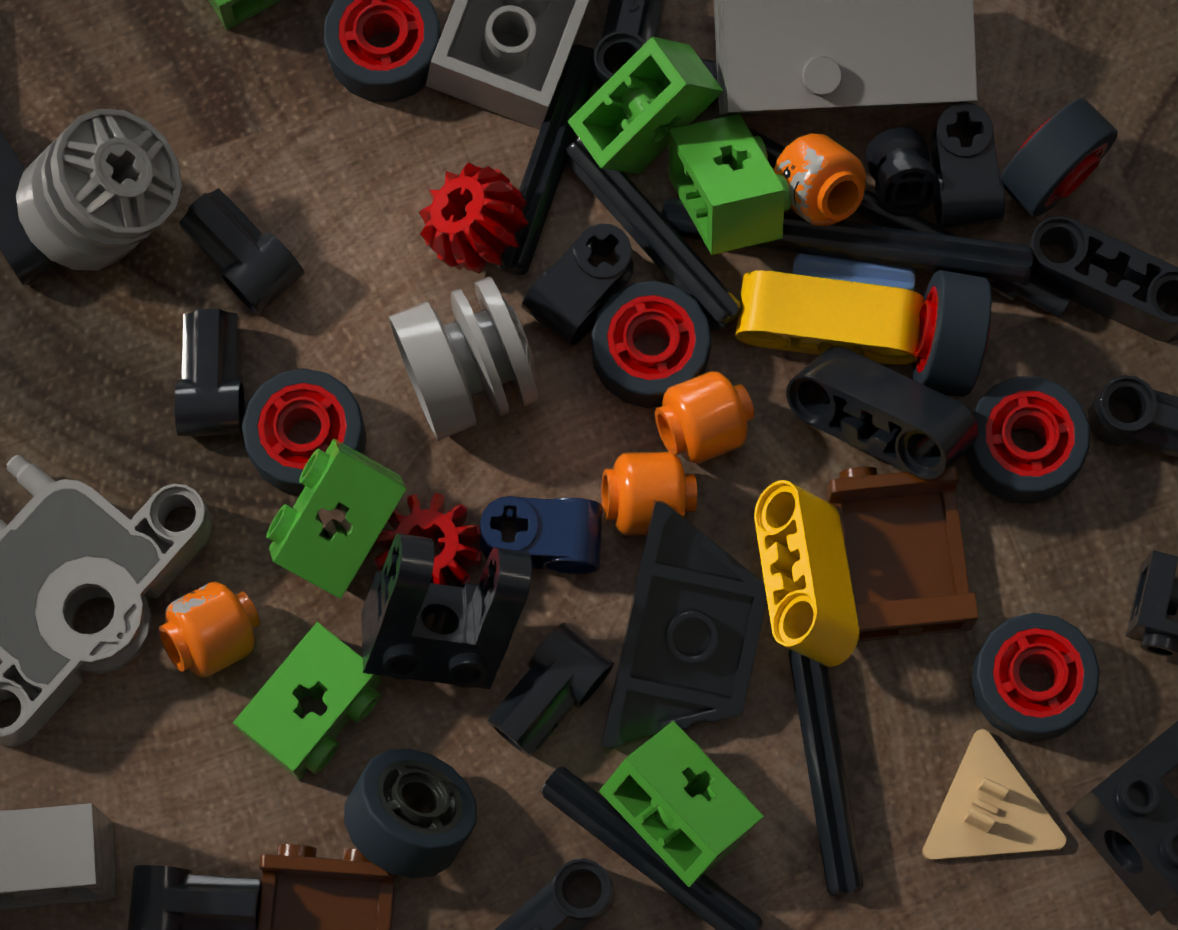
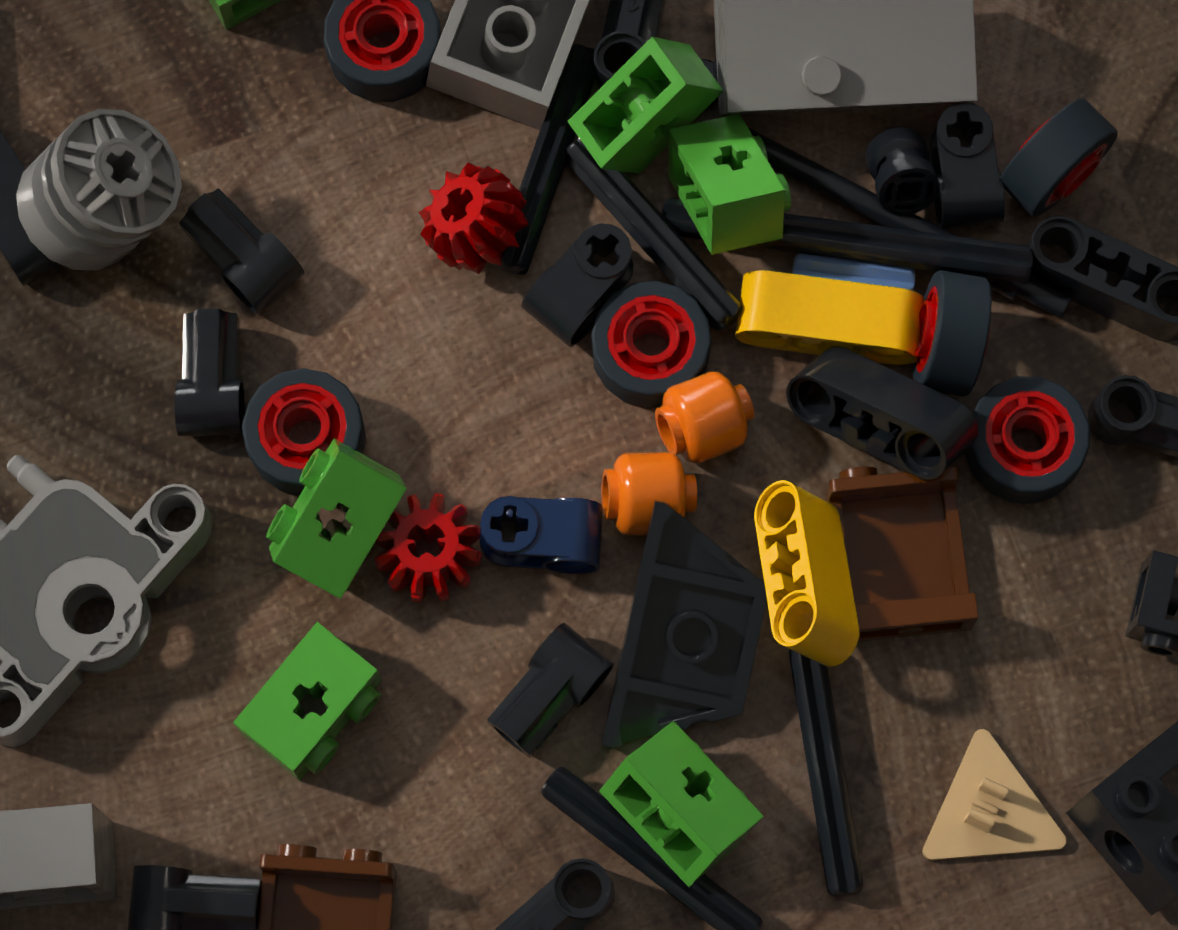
(209, 629): orange head -> none
(410, 813): black wheel -> none
(440, 629): black brick -> none
(465, 357): light grey wheel -> none
(822, 179): orange head -> none
(1044, 642): wheel -> none

